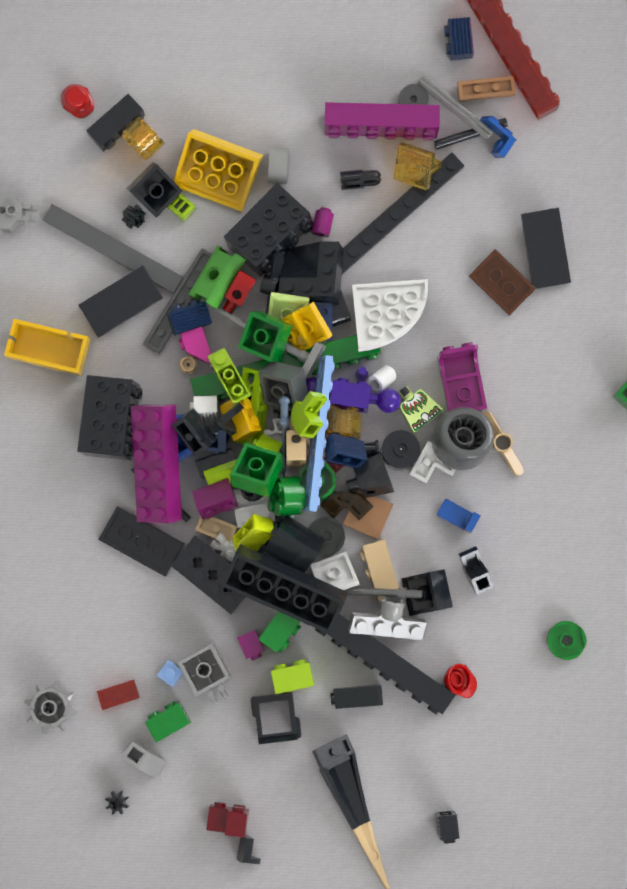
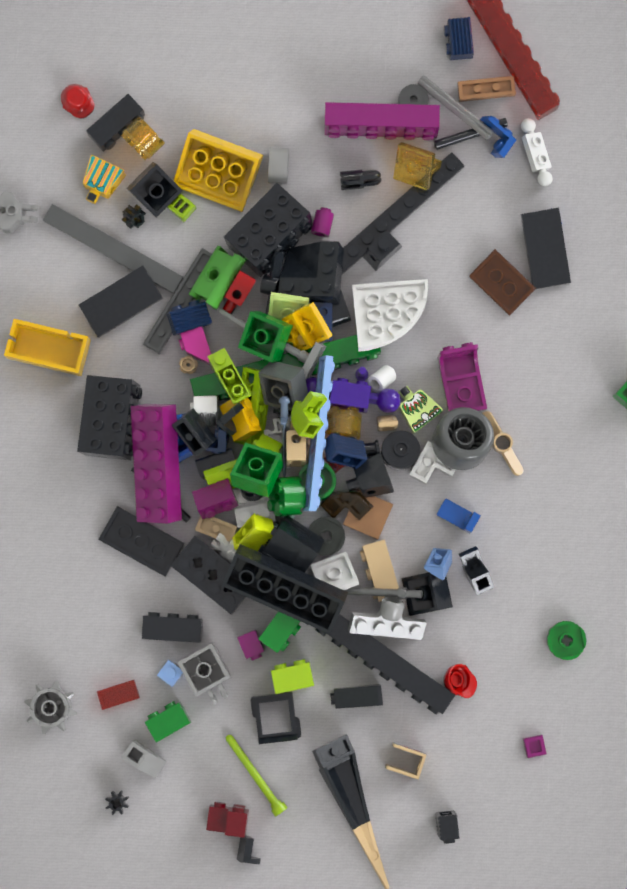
(101, 179): none -> torso
(172, 627): none -> black brick
(276, 805): none -> lime piece
(382, 250): none -> black torso
(387, 423): none -> tan slope
(414, 775): none -> tan piece
(439, 562): none -> medium blue slope
(534, 746): none -> magenta tile
(536, 152): none -> white plate

